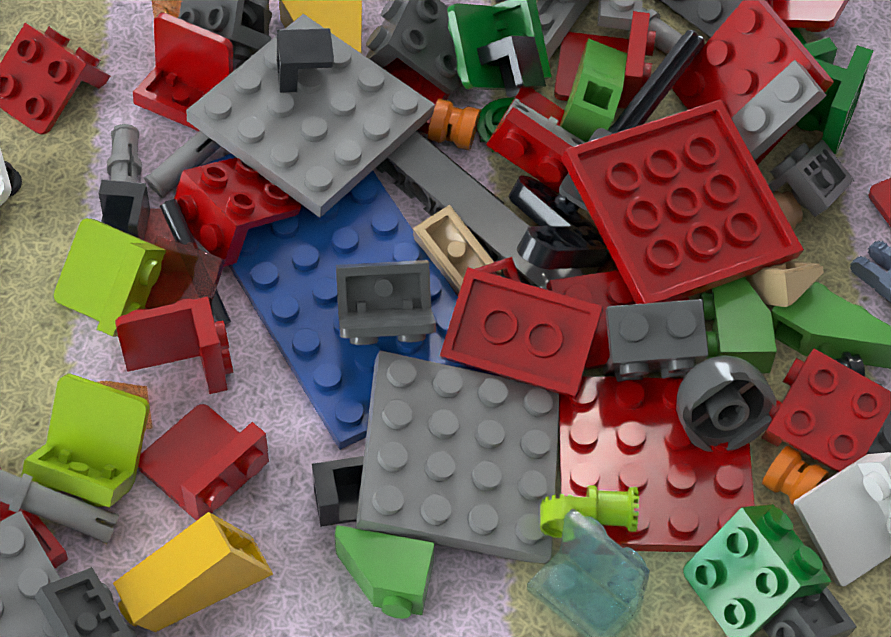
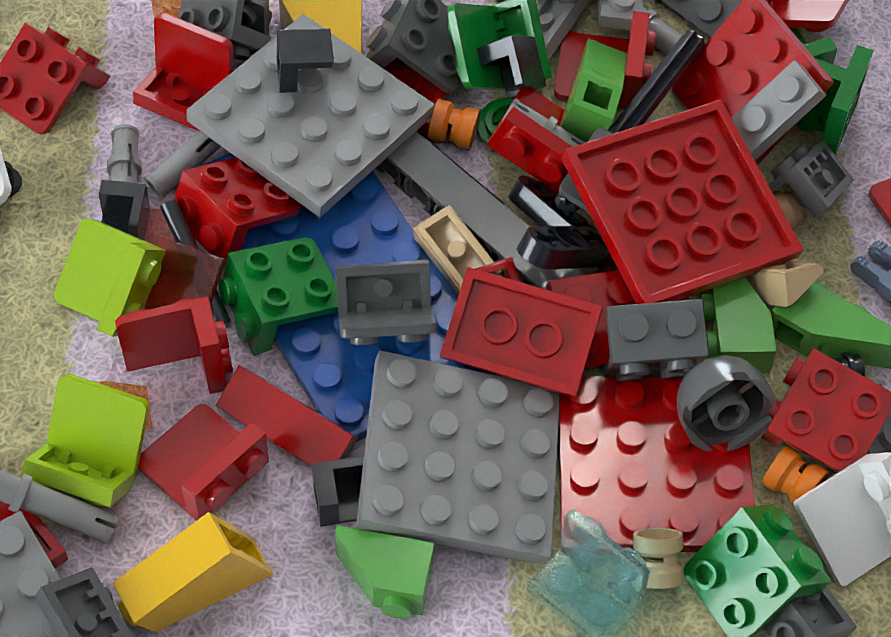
(276, 287): none -> green bracket
(284, 418): none -> red tile
(606, 507): lime connector -> none
(660, 552): none -> tan wheel

